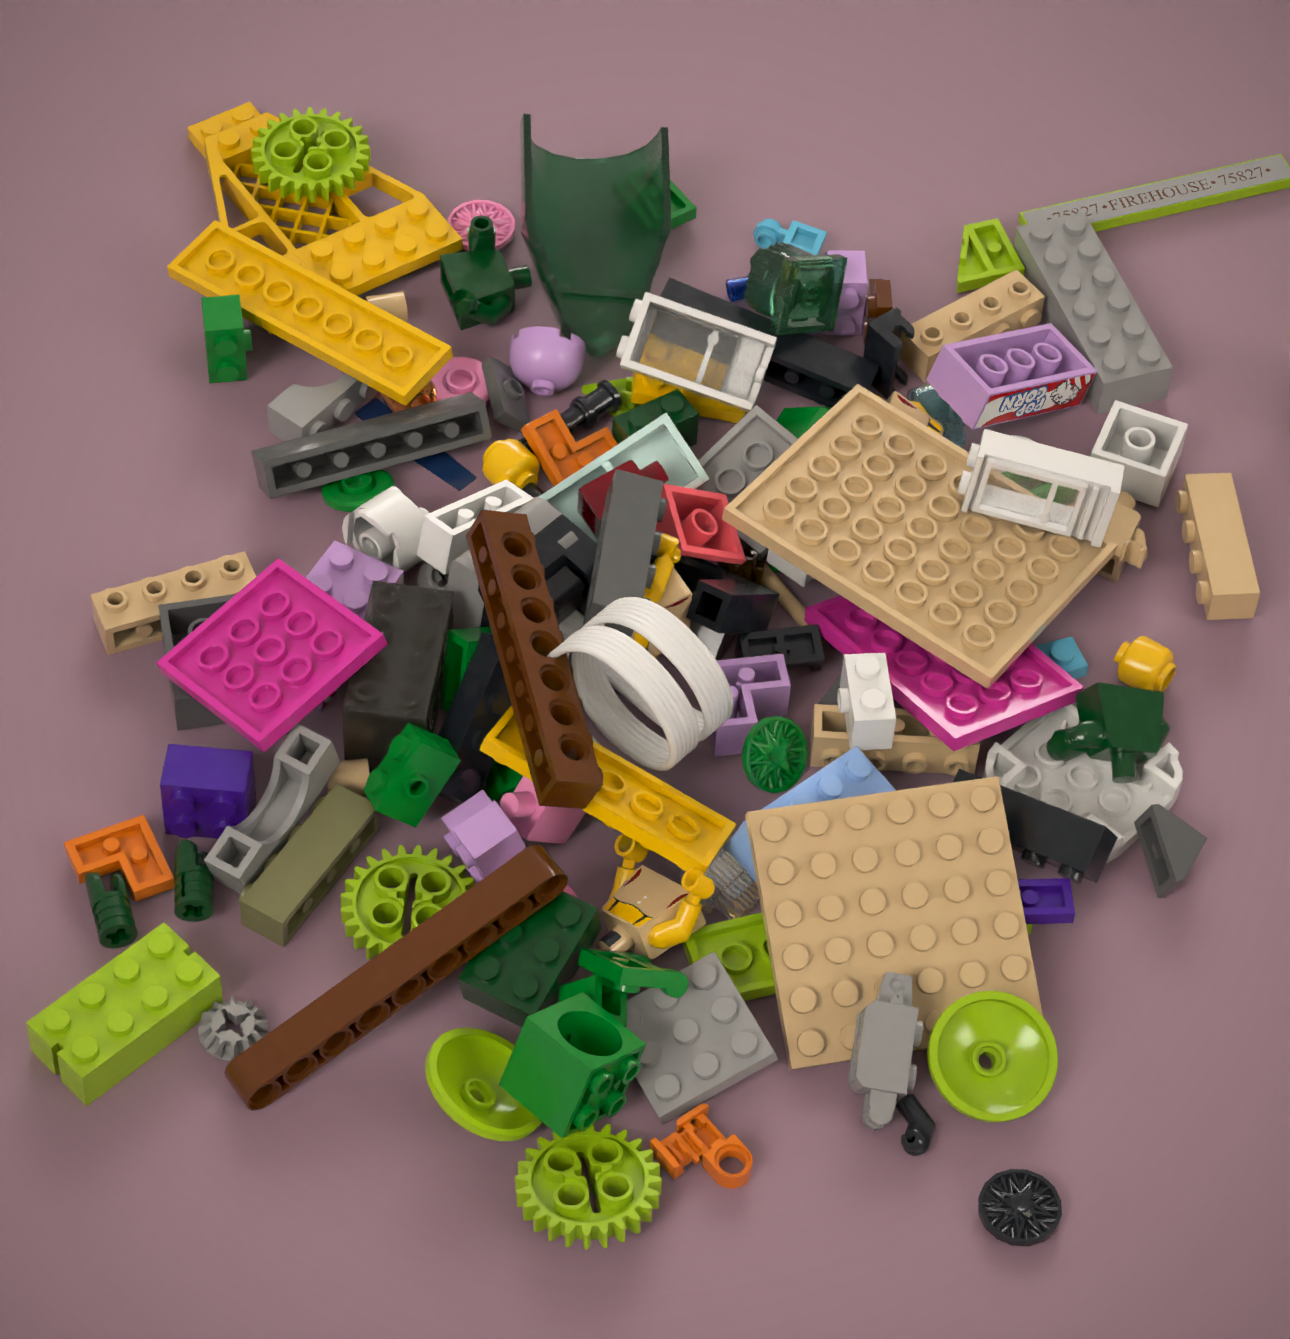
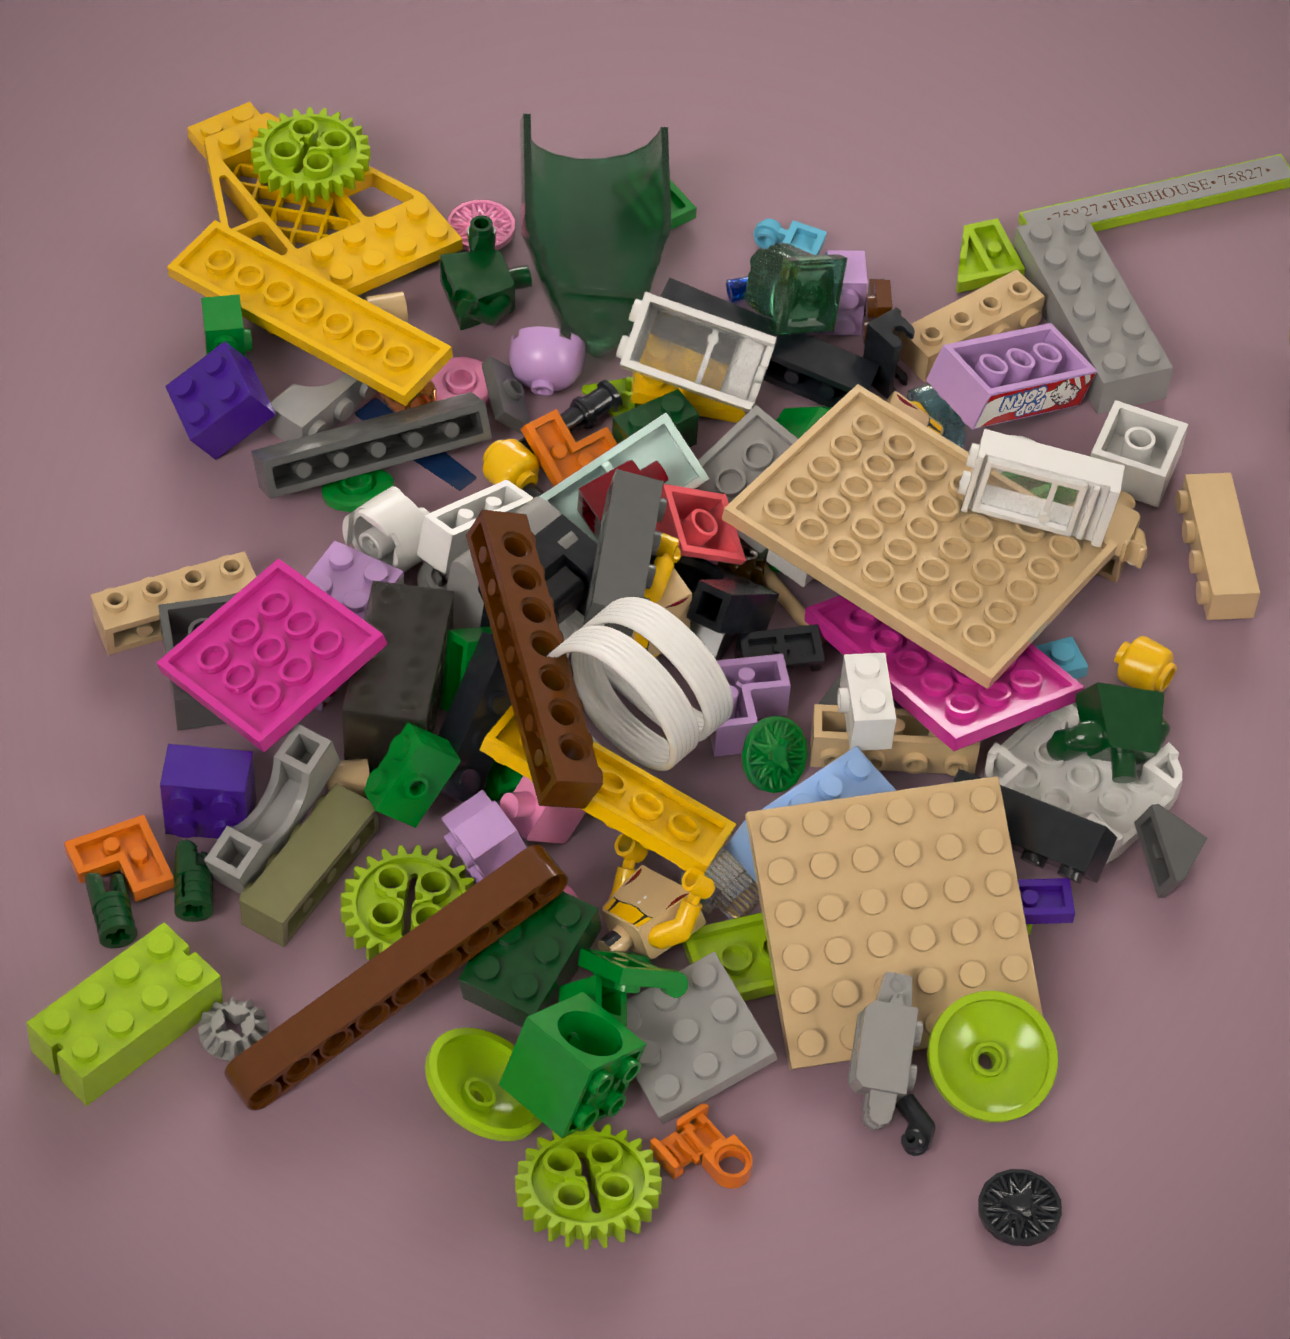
(220, 400): none -> dark purple brick

